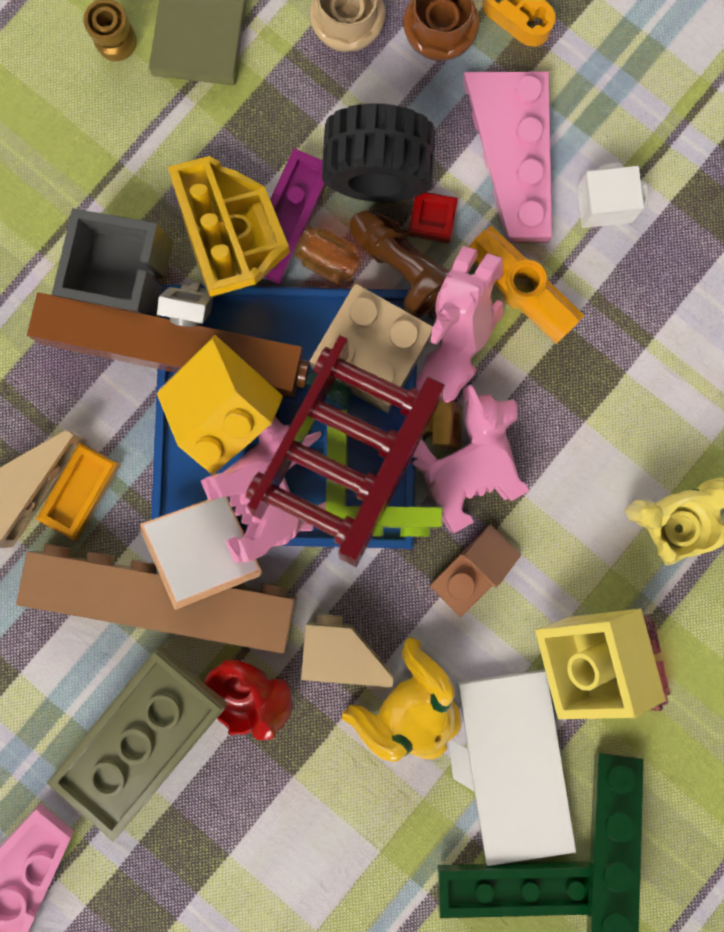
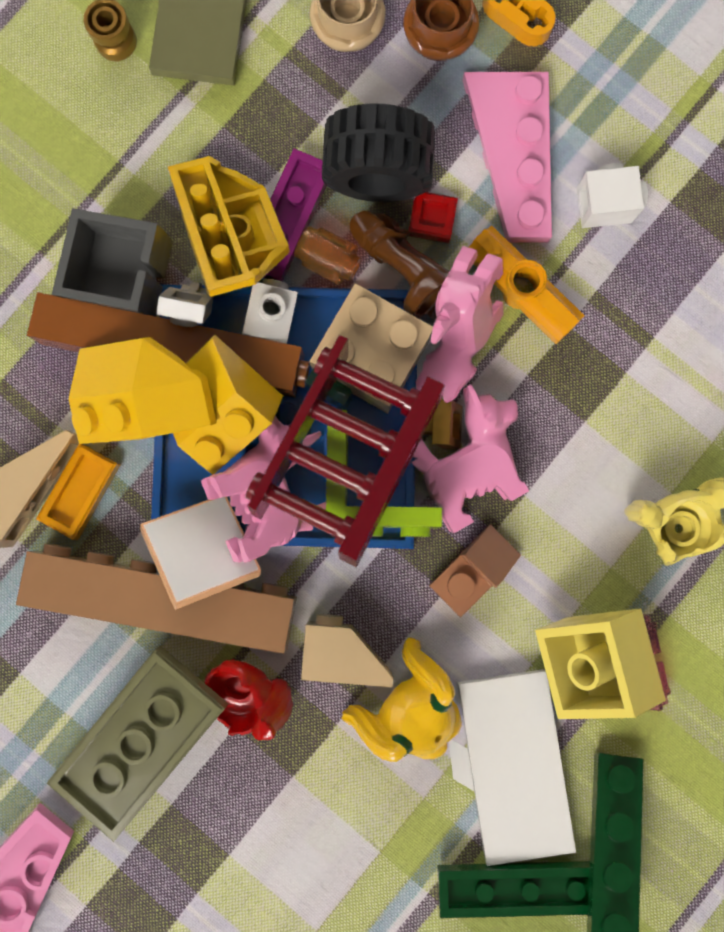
(136, 393): none -> yellow wedge
(270, 311): none -> white brick

